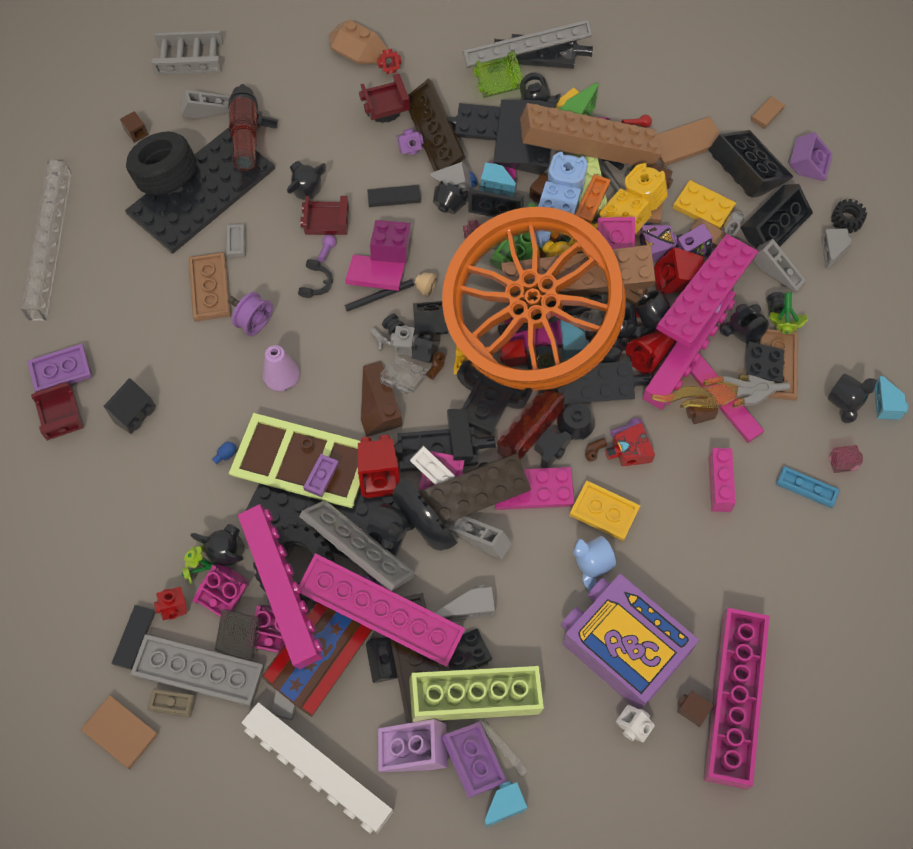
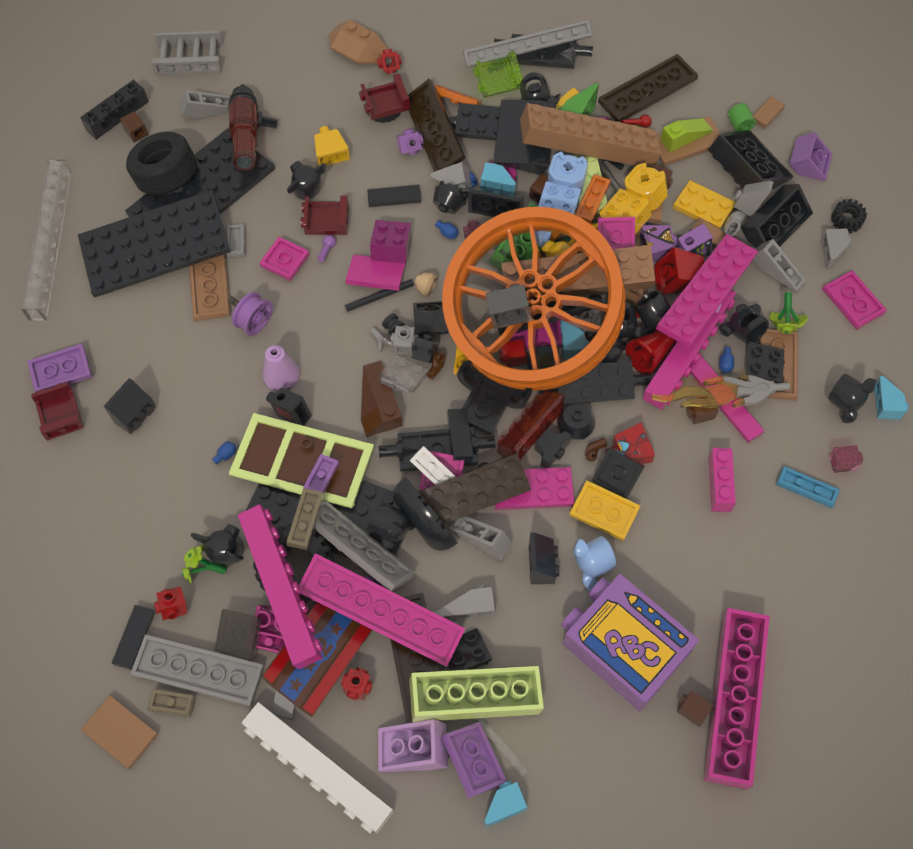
(112, 109): none -> black brick
(153, 243): none -> black plate
(221, 589): dark pink slope -> none
(284, 258): none -> dark pink plate
(289, 406): none -> black torso
(305, 519): none -> dark tan plate
(308, 292): black piece -> none
(330, 146): none -> yellow torso
(360, 690): none -> red brick
(377, 467): red hips -> none
(381, 660): black slope -> none
(447, 230): none -> blue cylinder
(456, 97): none -> orange plate
(508, 306): none -> dark grey brick
(542, 559): none -> black slope
(618, 472): none -> black plate
(632, 422): medium lavender bar -> none
(635, 723): white brick -> none
(647, 88): none -> dark brown plate
(684, 132): none -> lime slope
(726, 361): none -> blue cylinder
(741, 117): none -> bright green piece
(752, 196): none -> light grey slope
(776, 302): black wheel -> none
(854, 299): none -> dark pink tile

